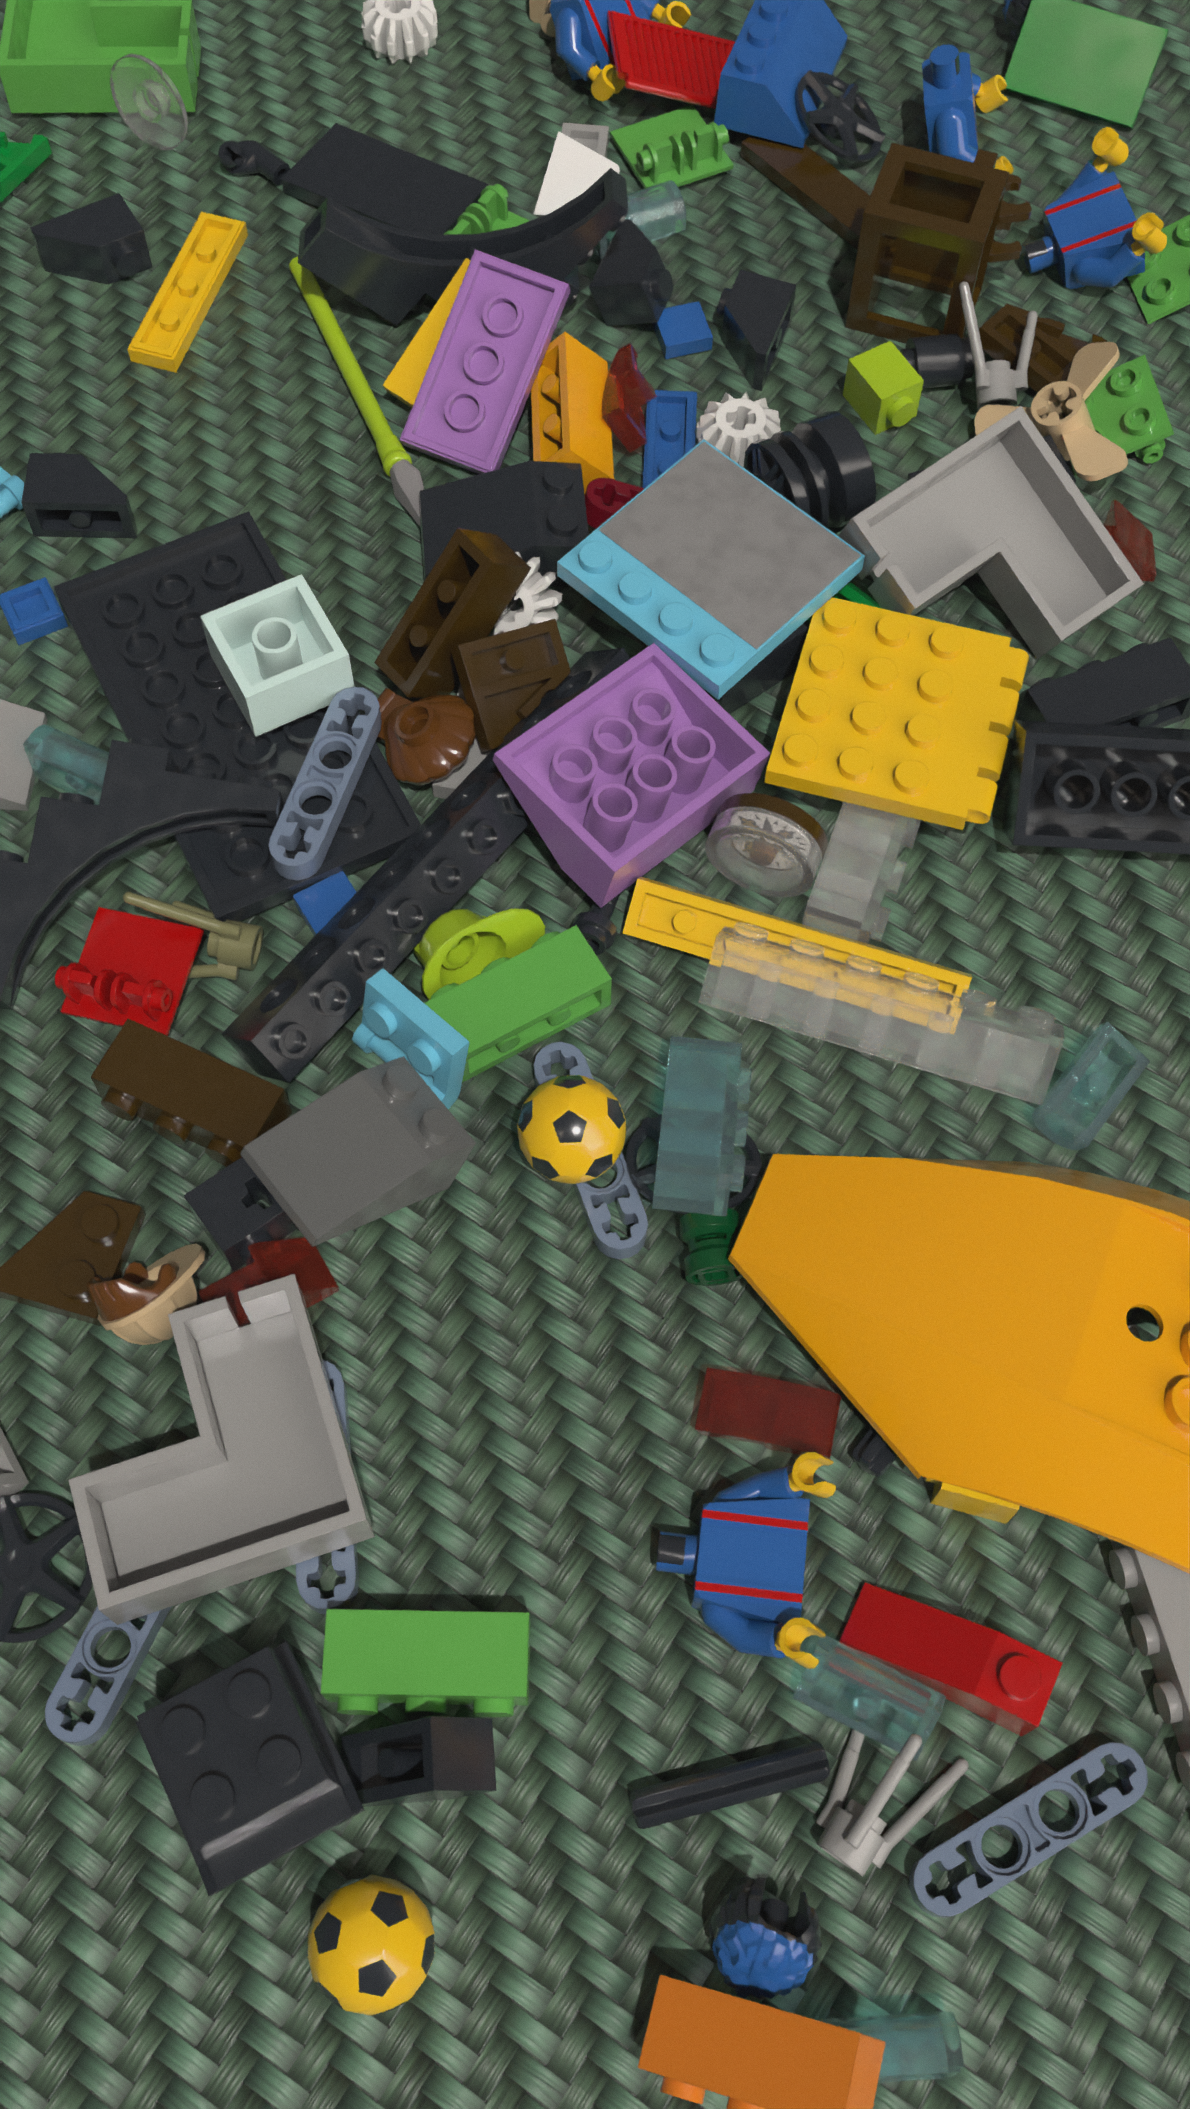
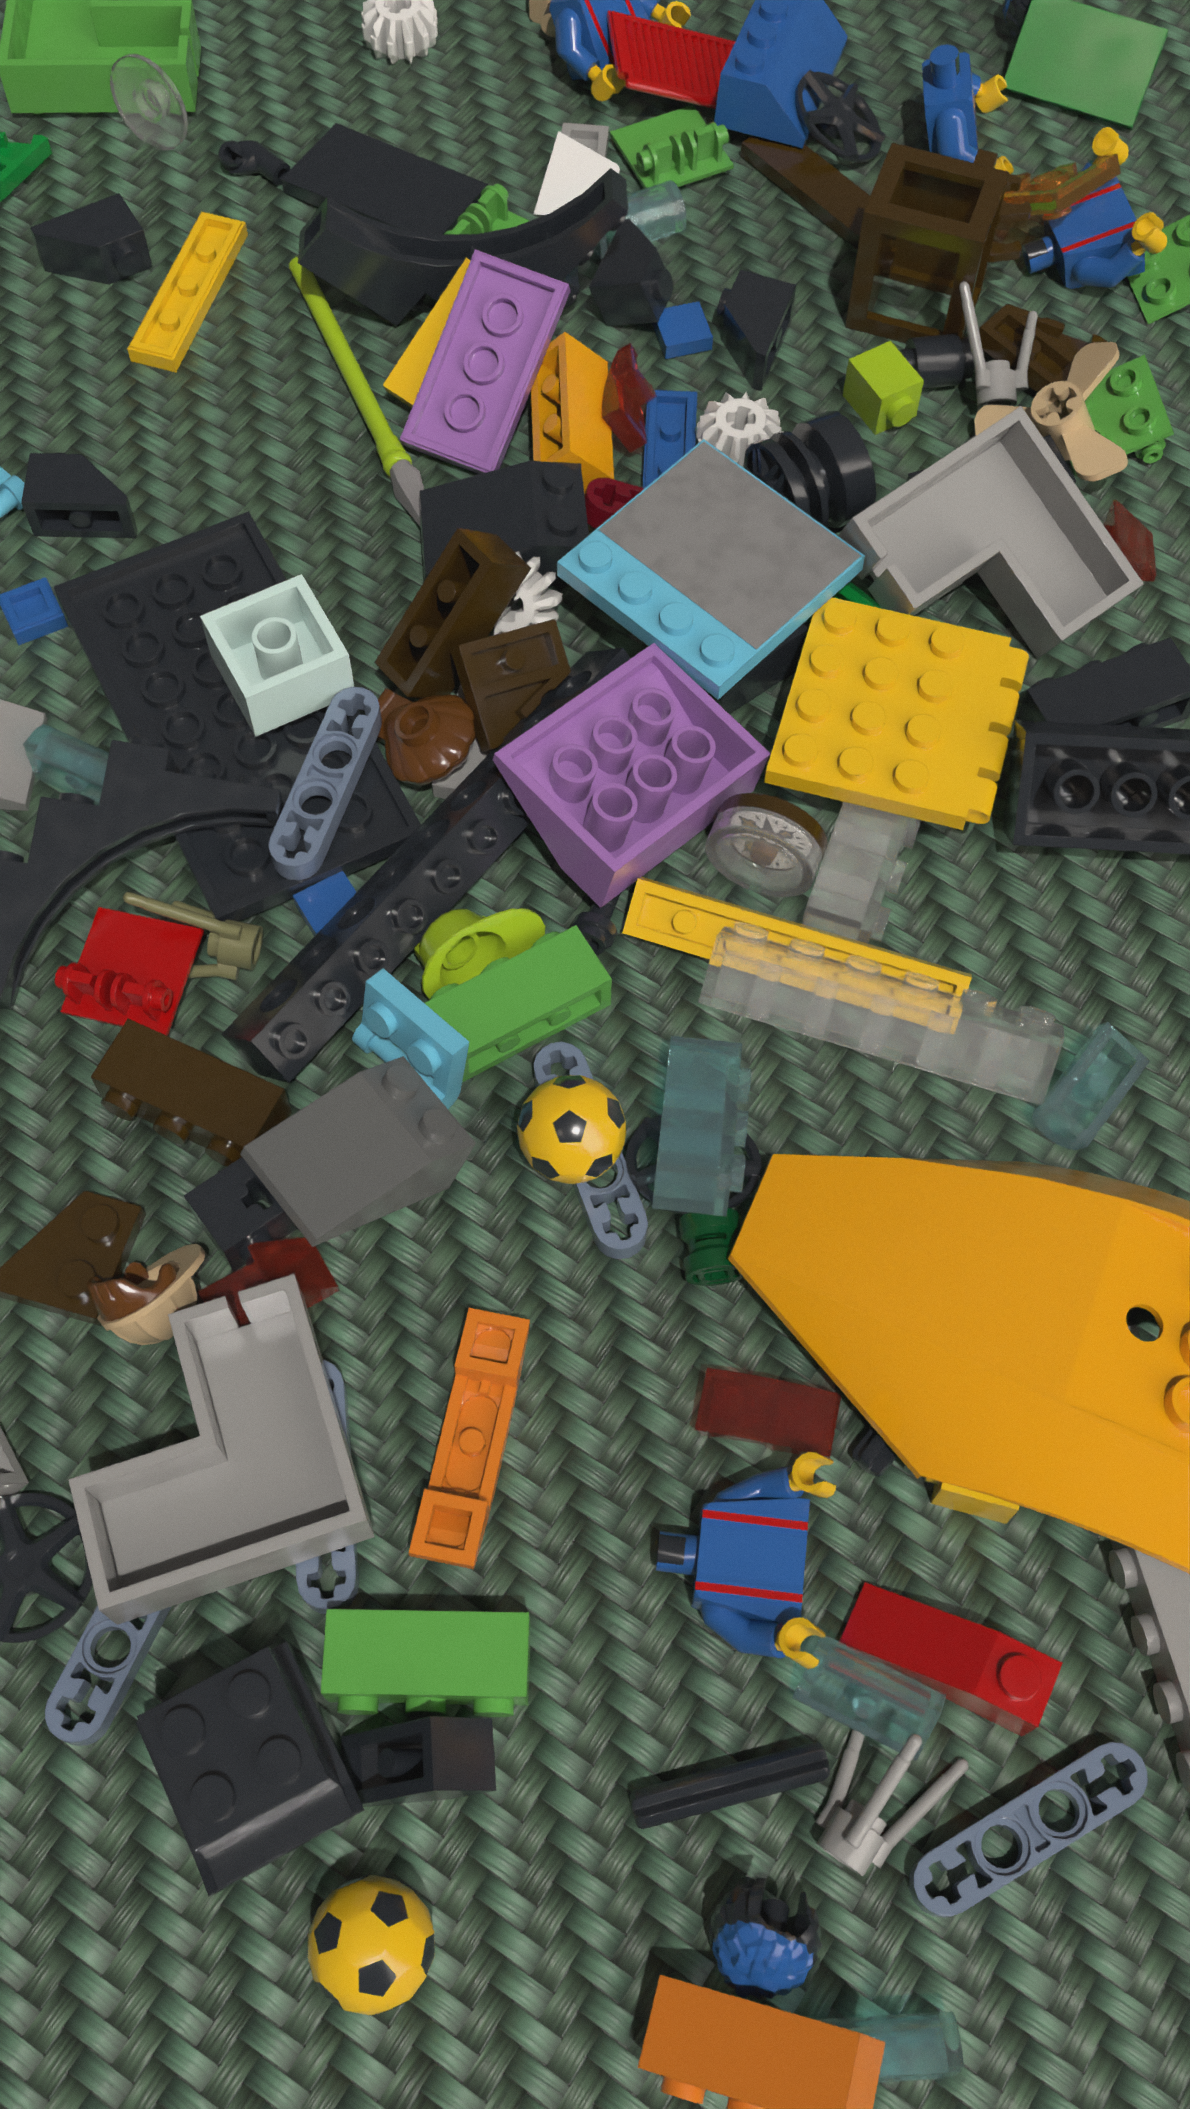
(471, 1440): none -> orange slope
(1058, 189): none -> clear orange wing

